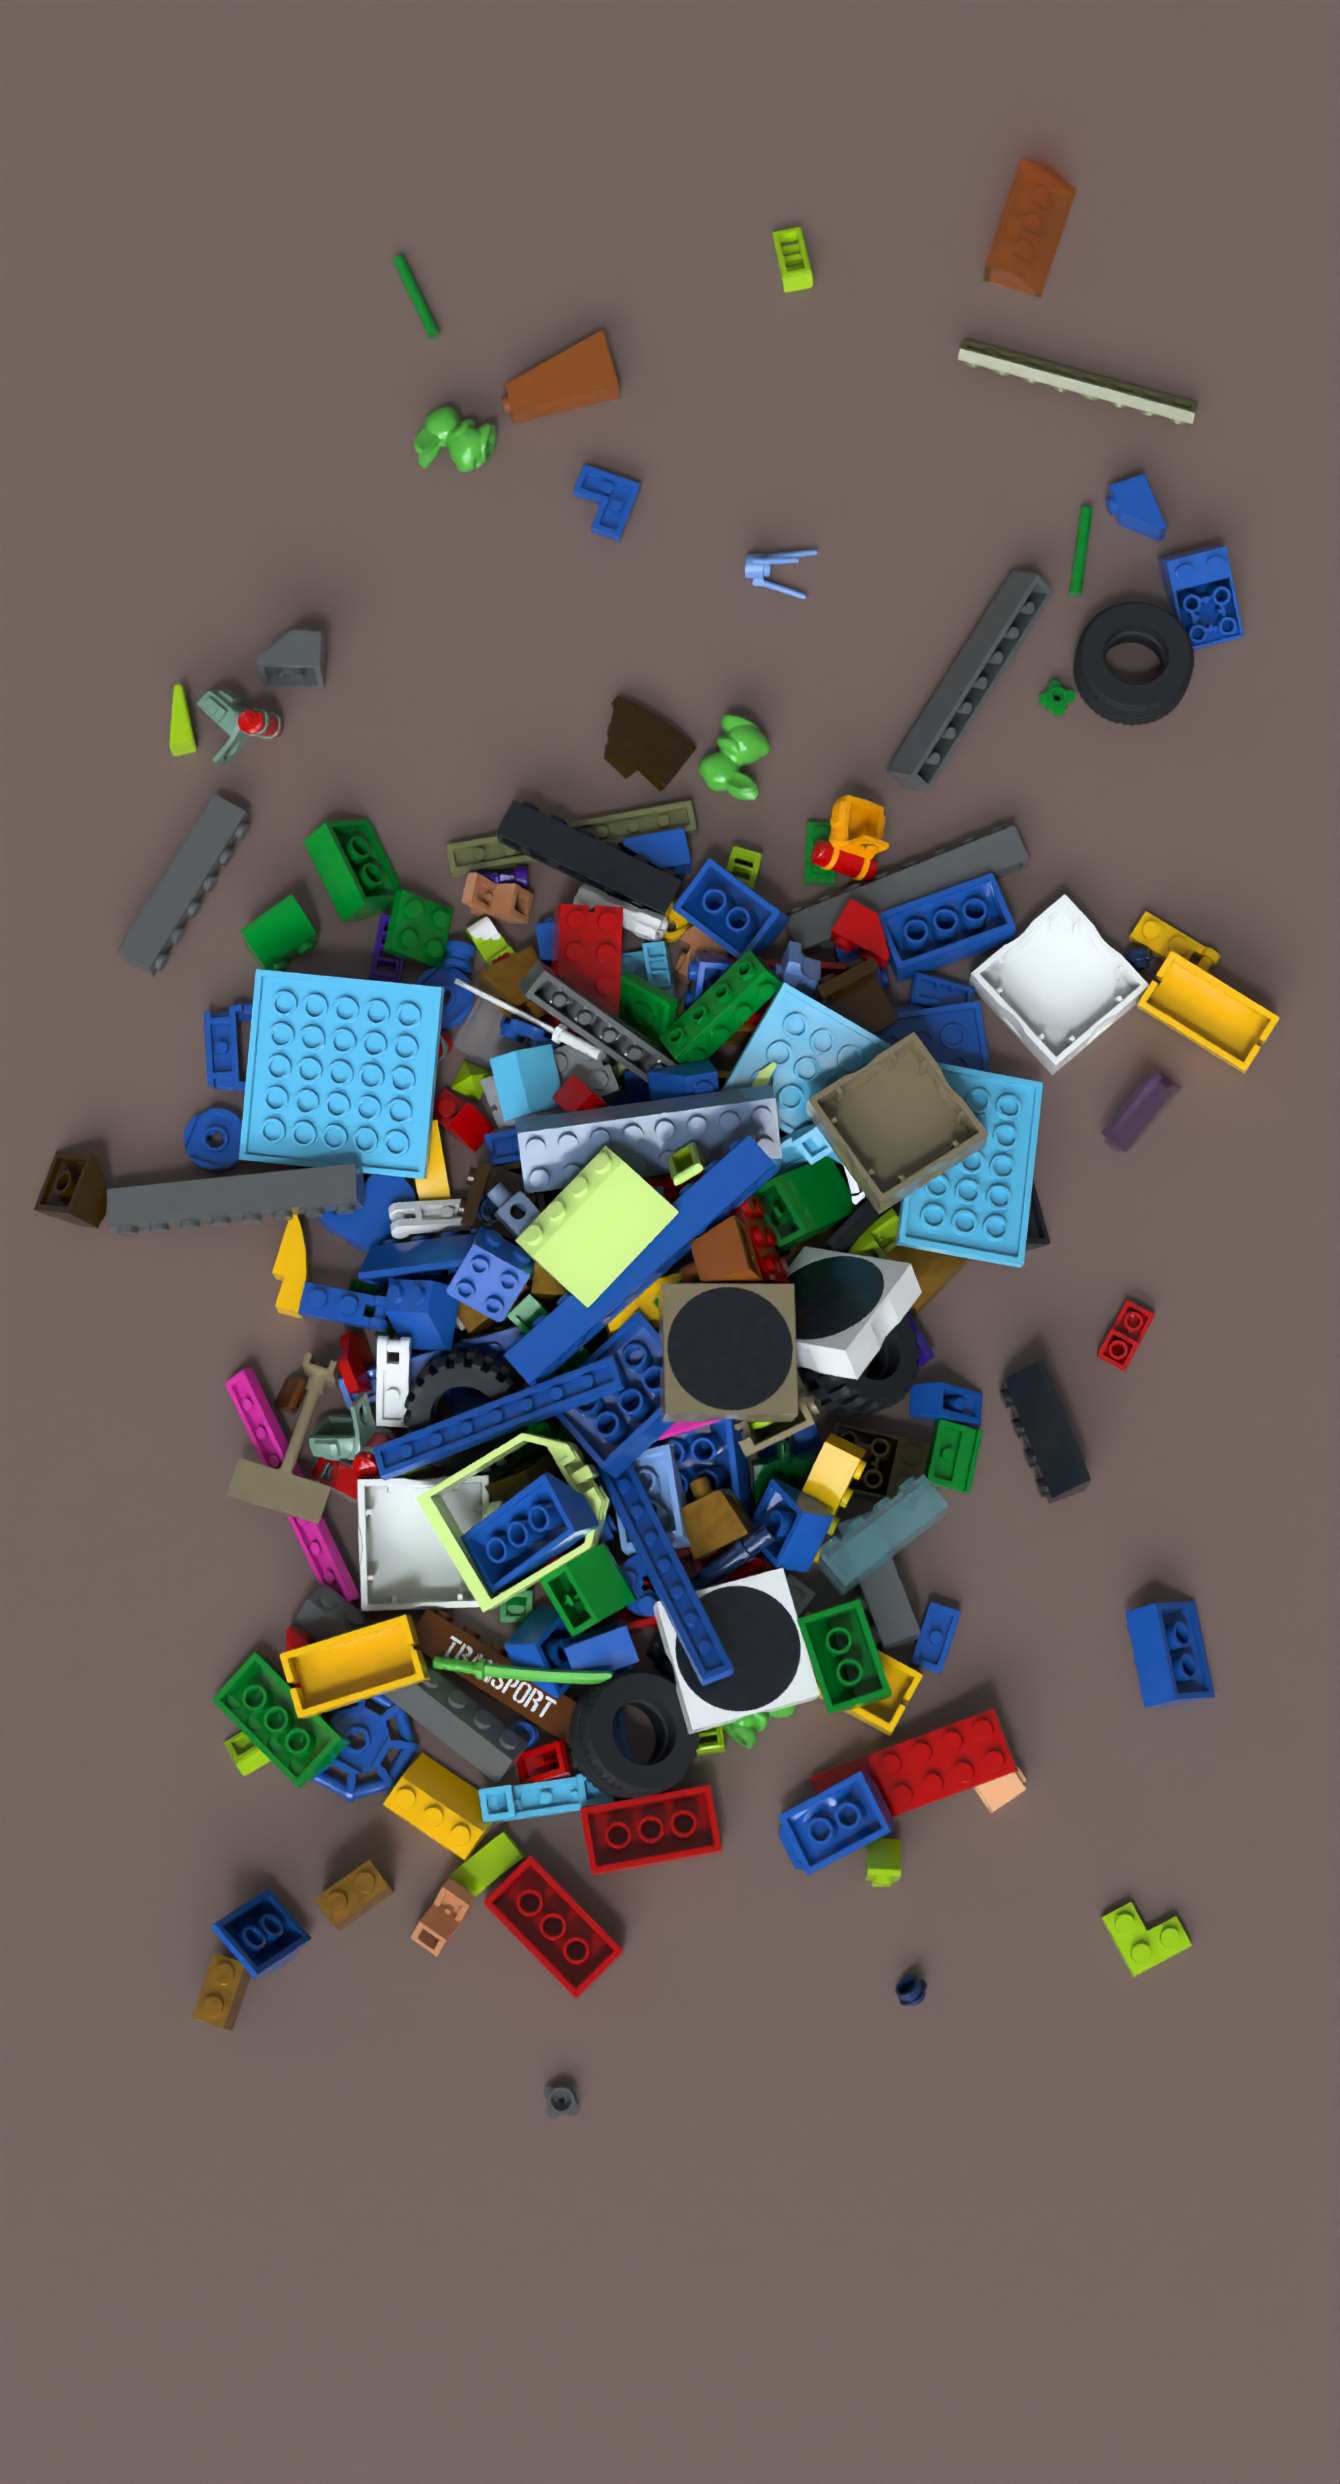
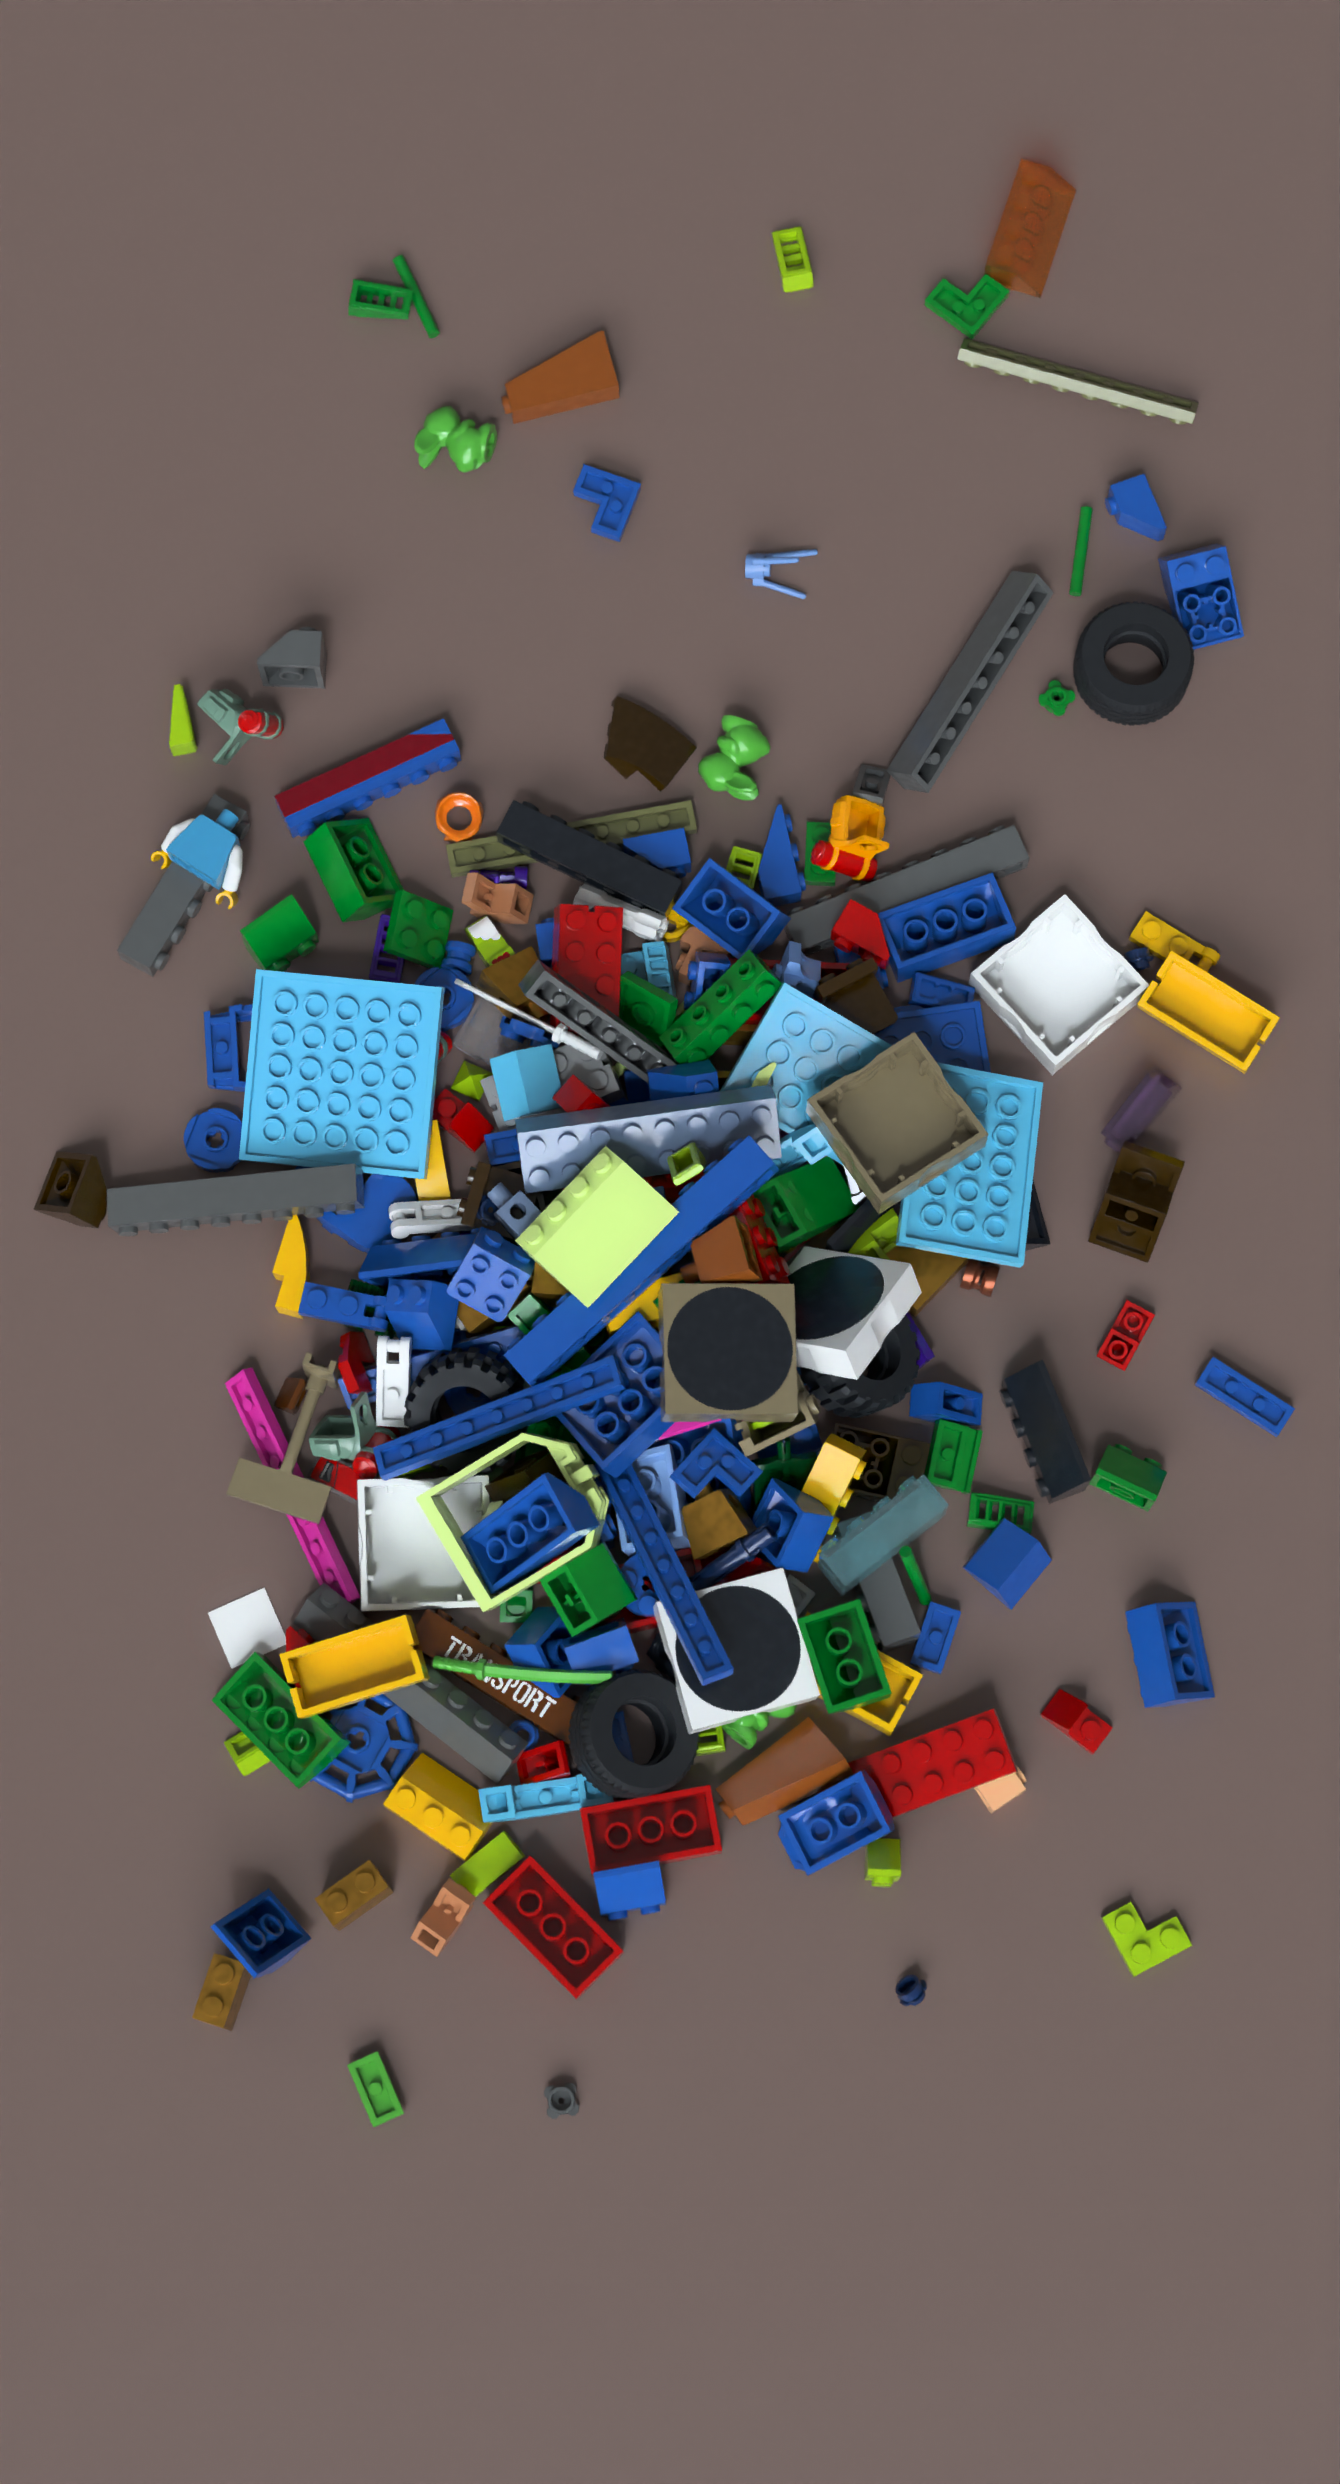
(206, 851): none -> dark azure torso
(247, 1627): none -> white sticker
(368, 778): none -> brick
(370, 310): none -> green slope
(375, 2089): none -> bright green plate
(463, 800): none -> orange piece
(630, 1890): none -> blue slope
(716, 1458): none -> blue plate
(777, 870): none -> blue slope
(783, 1774): none -> dark orange slope
(871, 784): none -> dark grey slope
(915, 1575): none -> green bar
(969, 311): none -> green plate
(972, 1276): none -> copper wheel
(975, 1499): none -> green slope
(1008, 1562): none -> blue slope
(1076, 1721): none -> red slope
(1129, 1477): none -> green slope
(1136, 1201): none -> dark brown bracket
(1244, 1397): none -> blue plate

